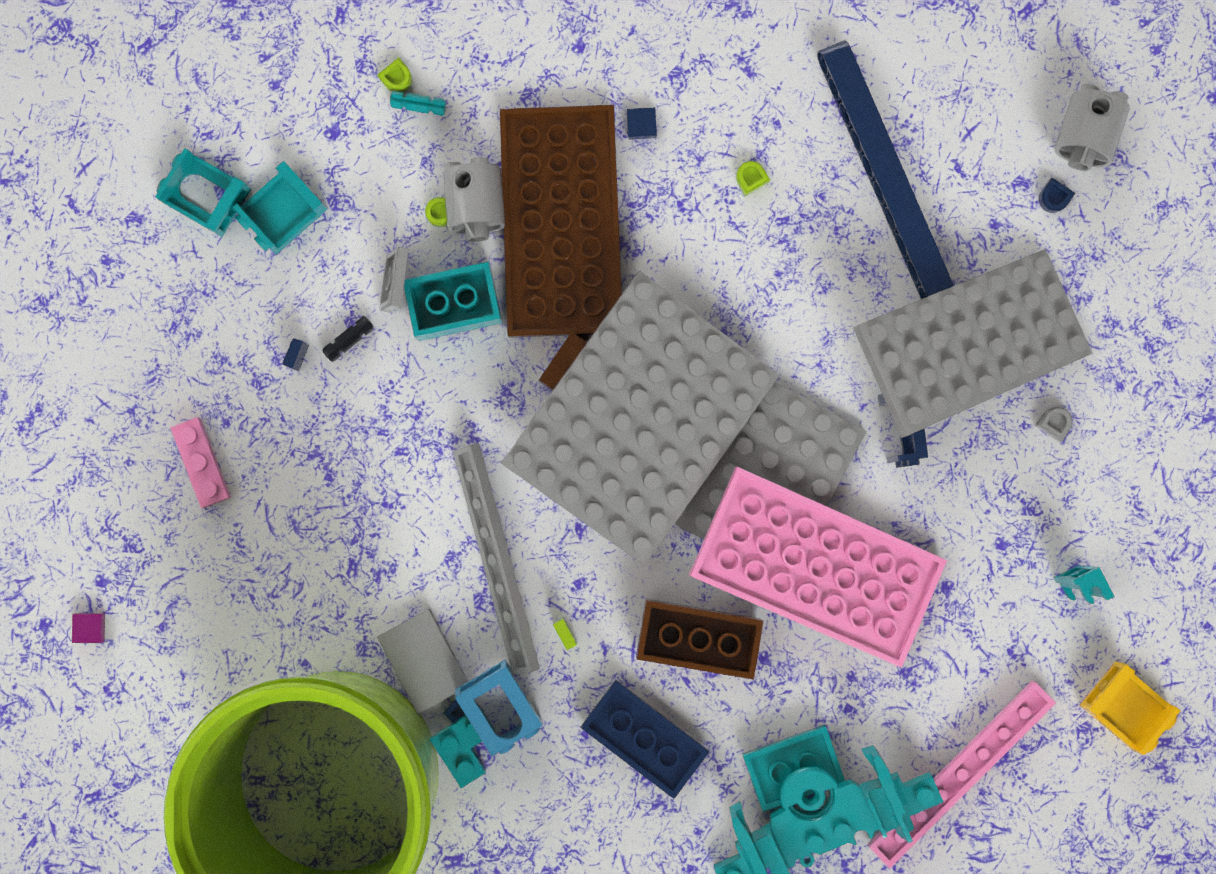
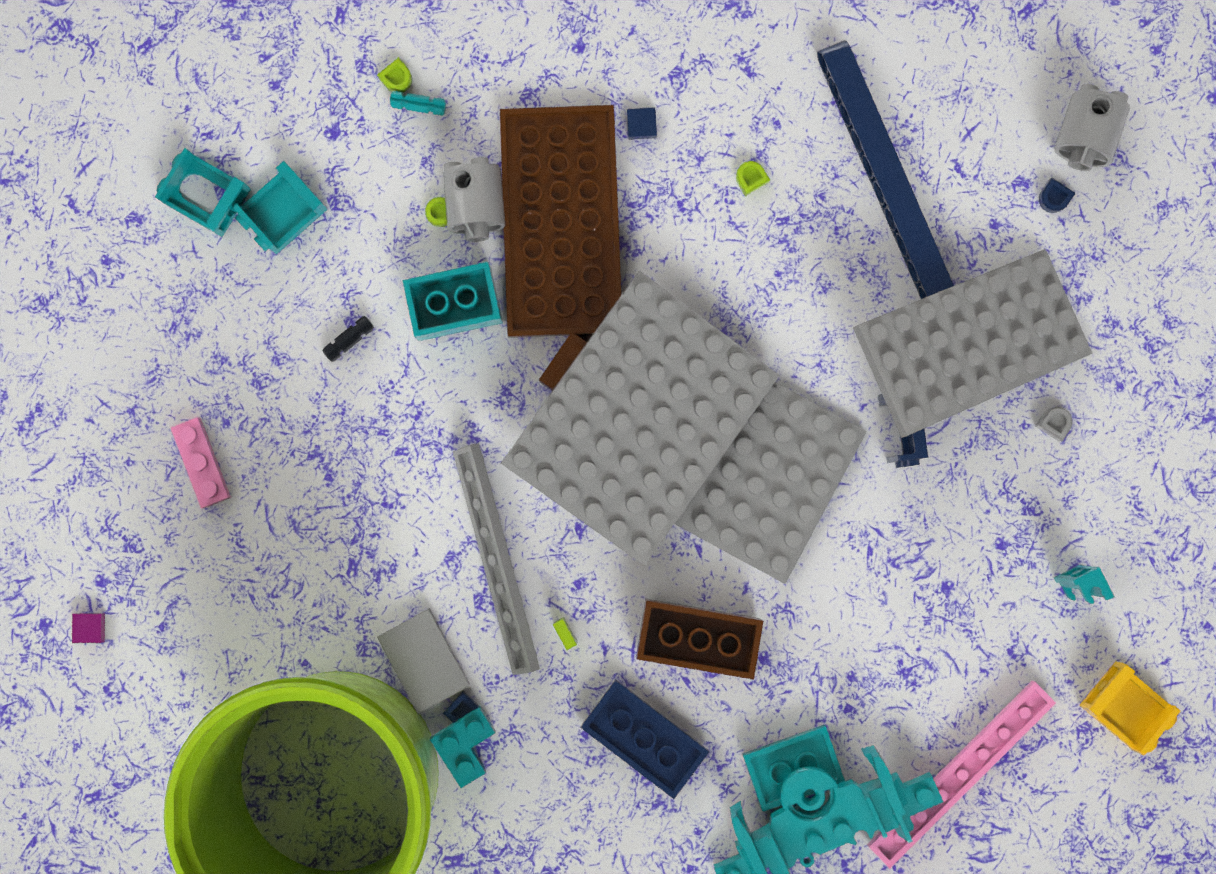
(295, 354): dark blue tile -> none
(394, 280): light grey tile -> none
(496, 675): dark azure panel -> none
(817, 567): bright pink plate -> none

